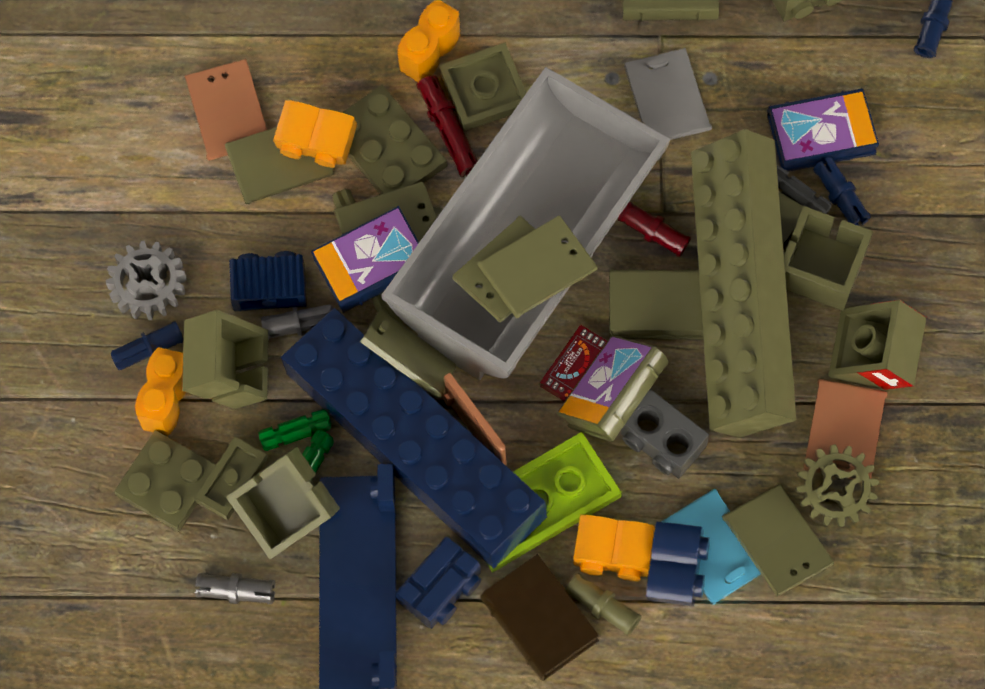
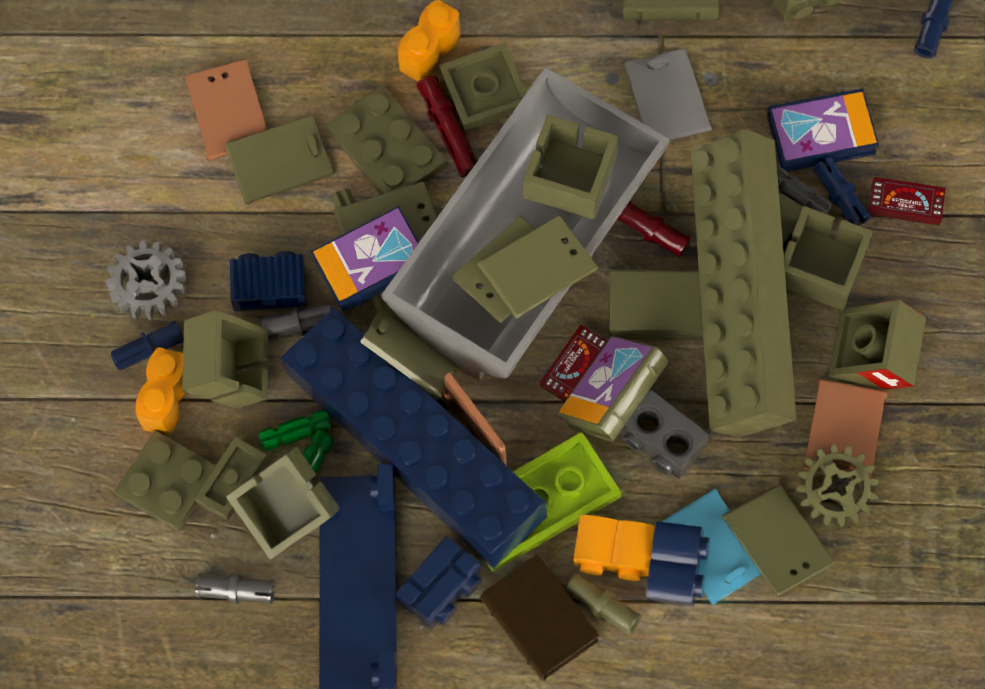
(315, 133): light orange brick -> none
(570, 175): none -> olive piece
(906, 201): none -> dark red tile

